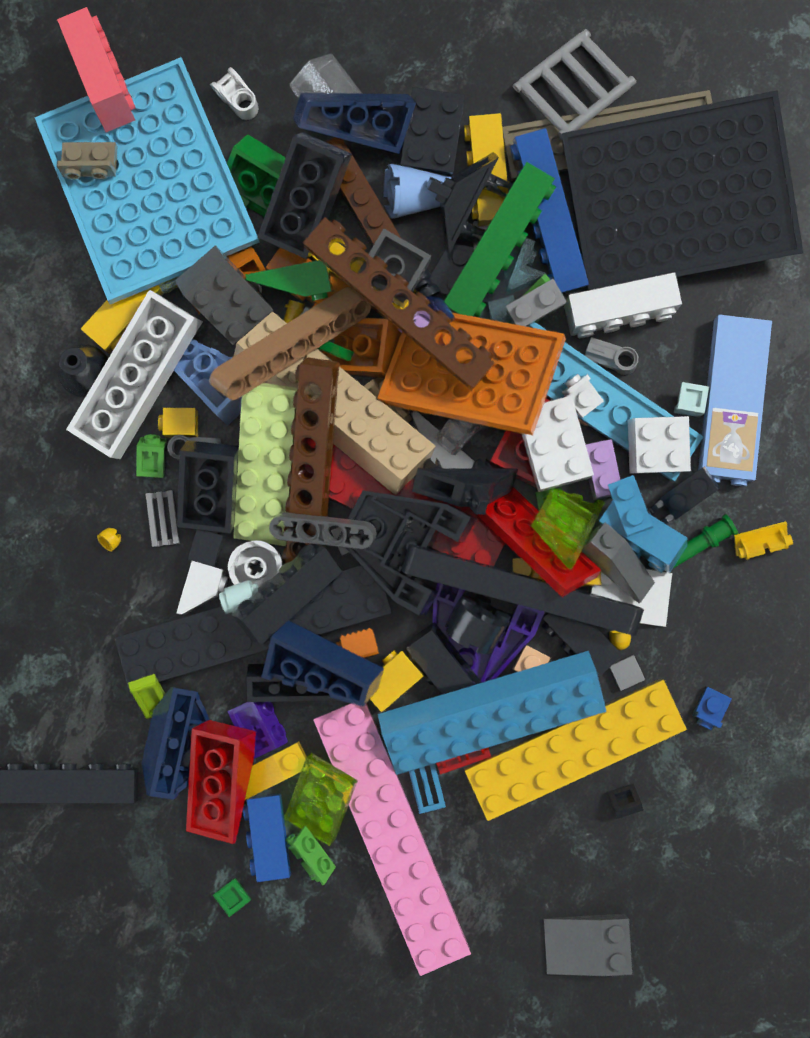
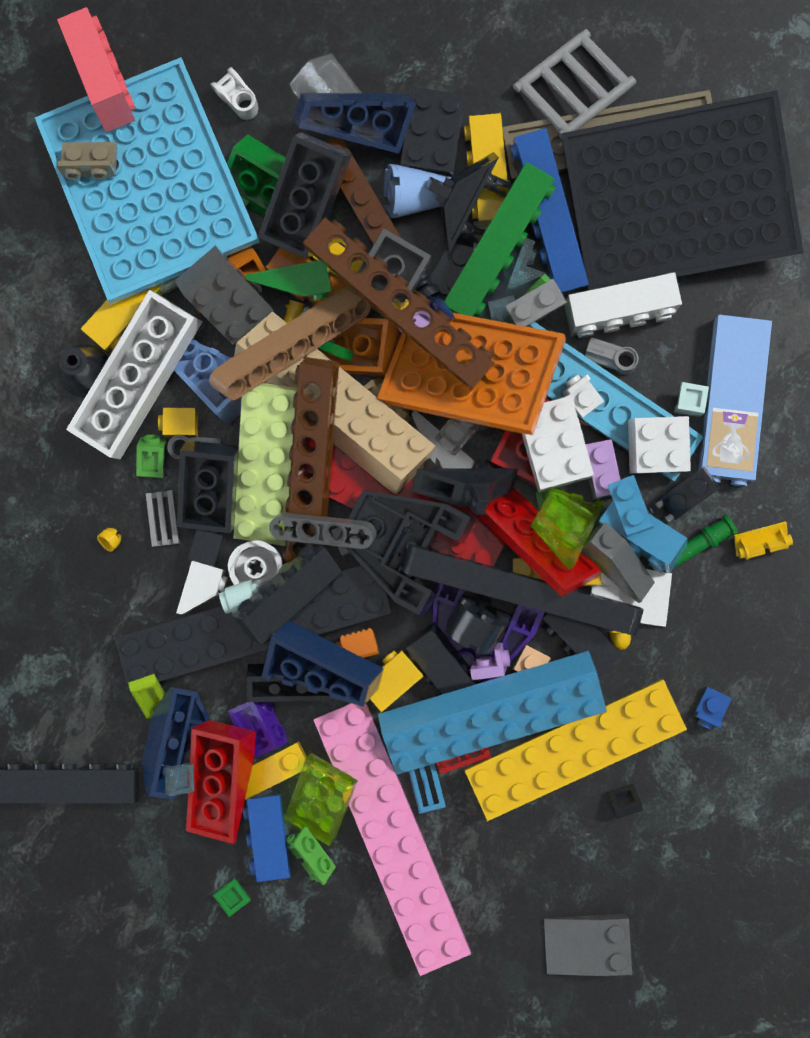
(179, 779): none -> clear light blue tile
(487, 667): none -> lavender bracket
(627, 672): light grey tile -> none

